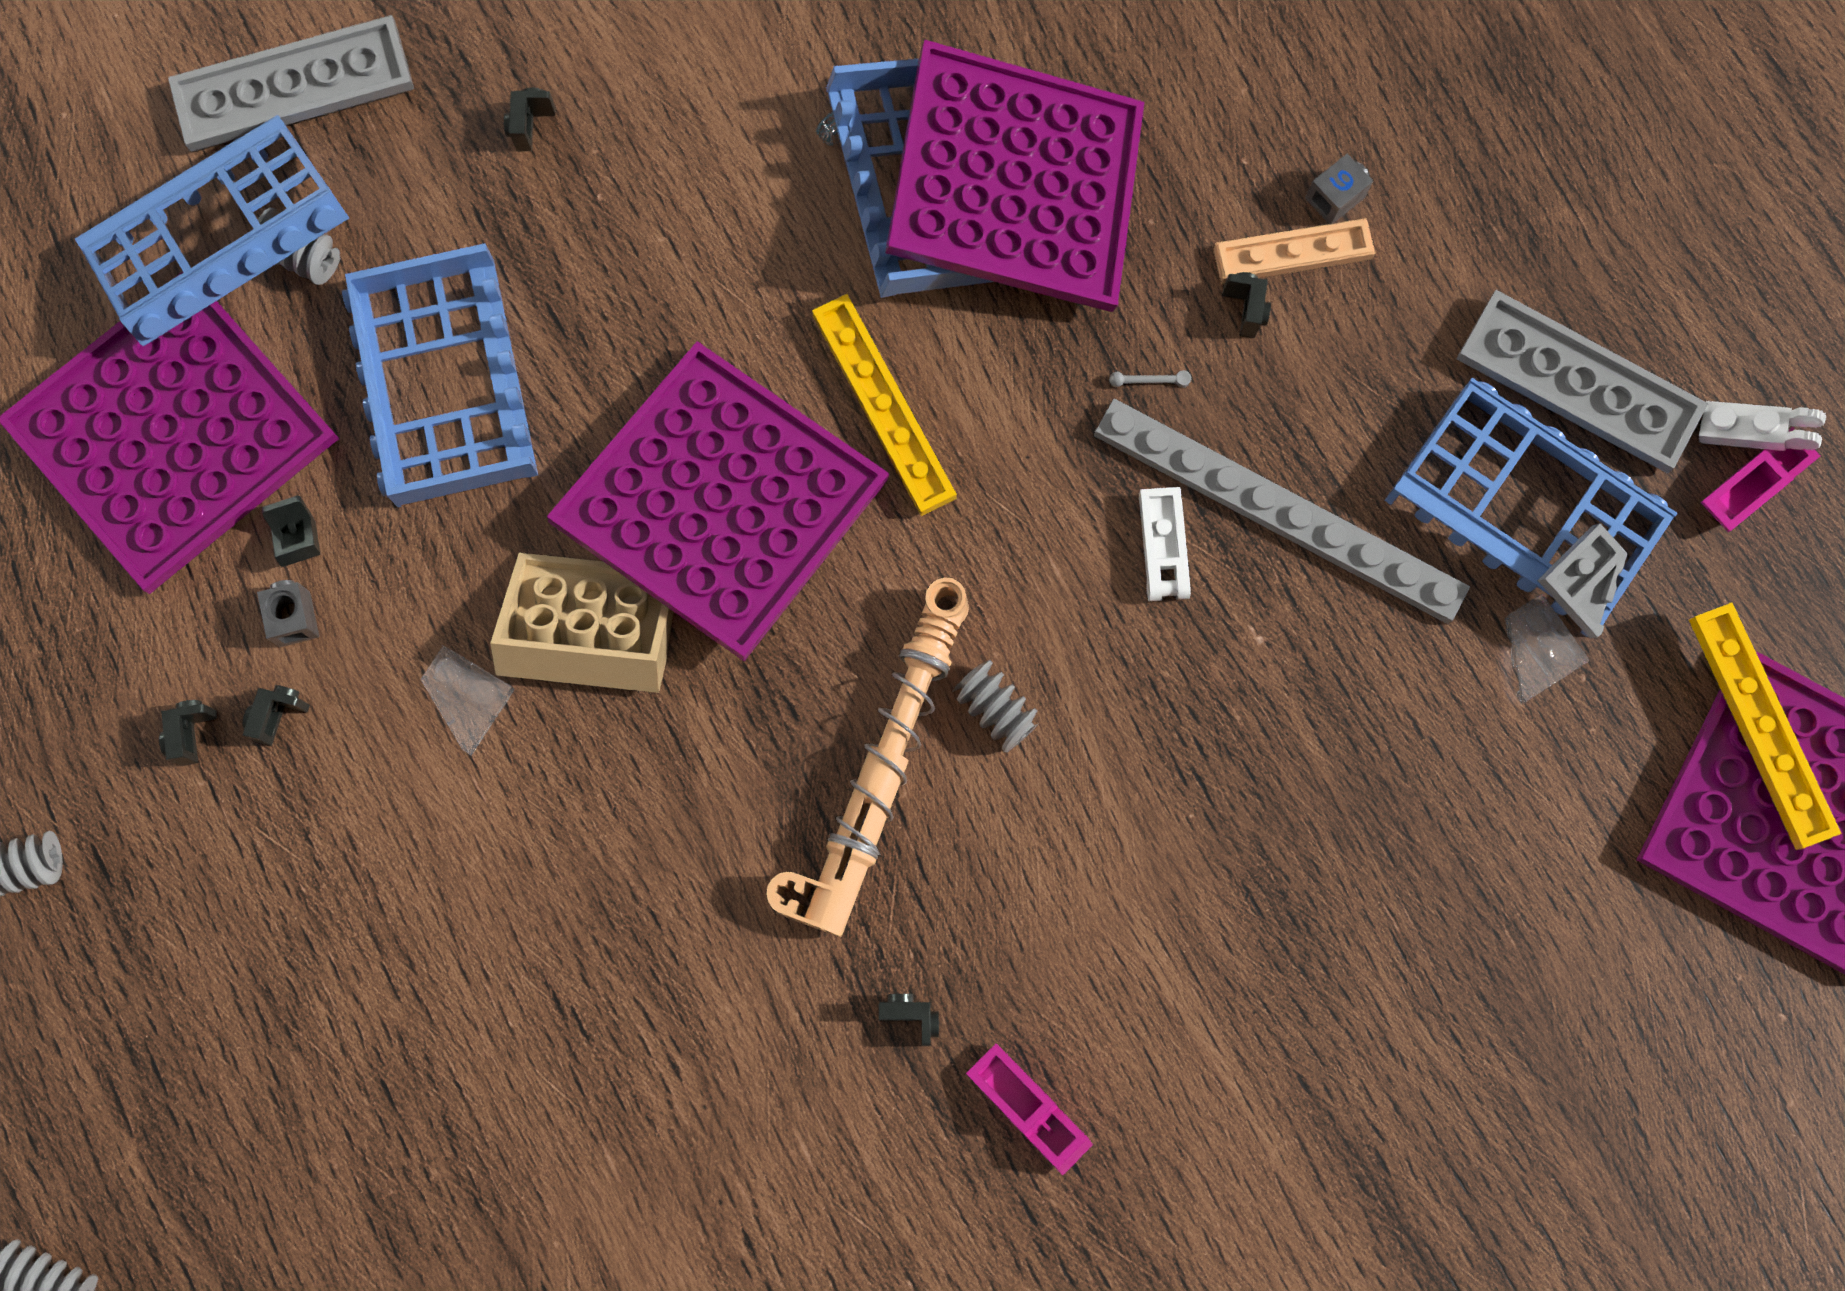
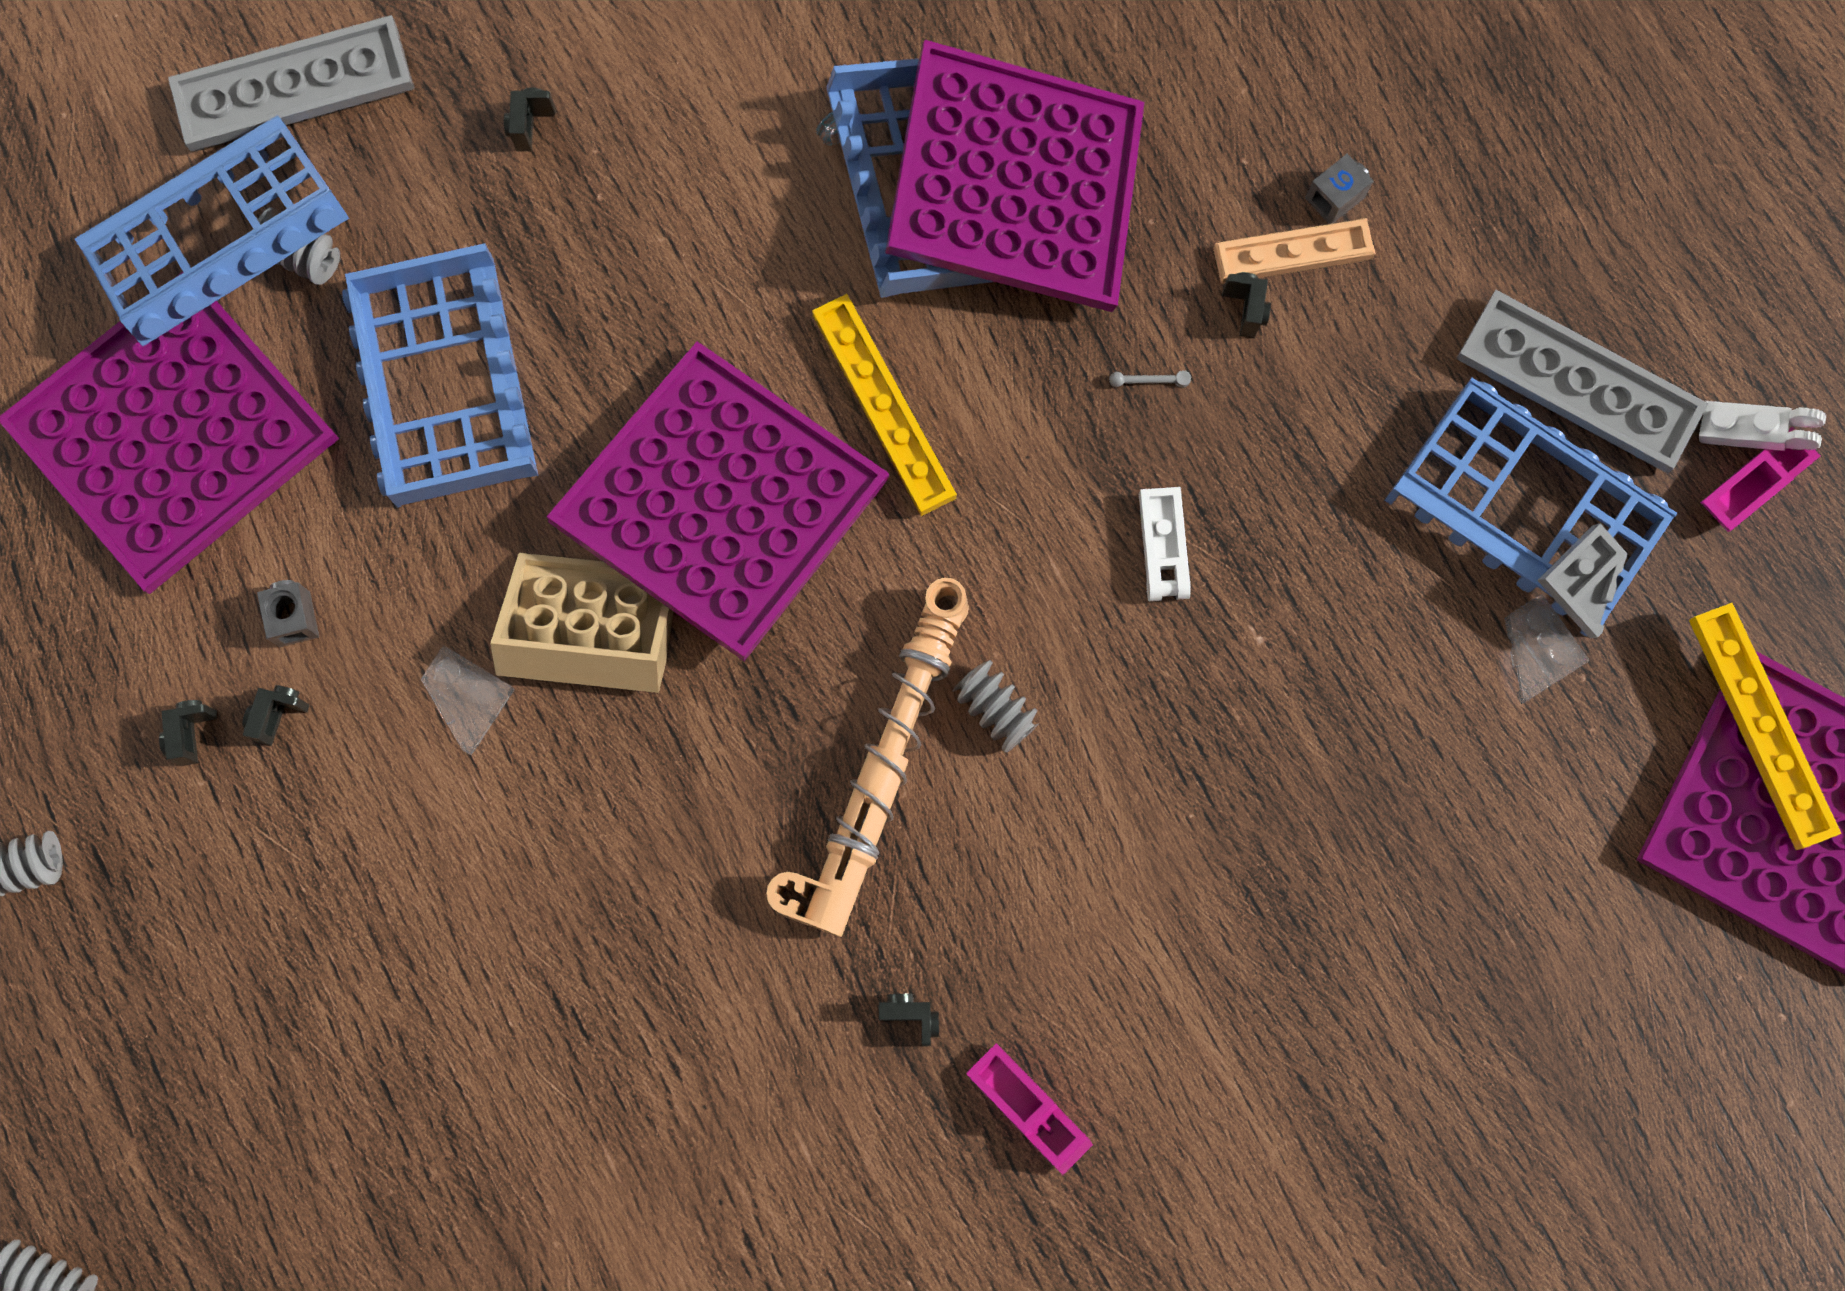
(292, 531): pearl dark grey bracket -> none
(1282, 511): light grey plate -> none

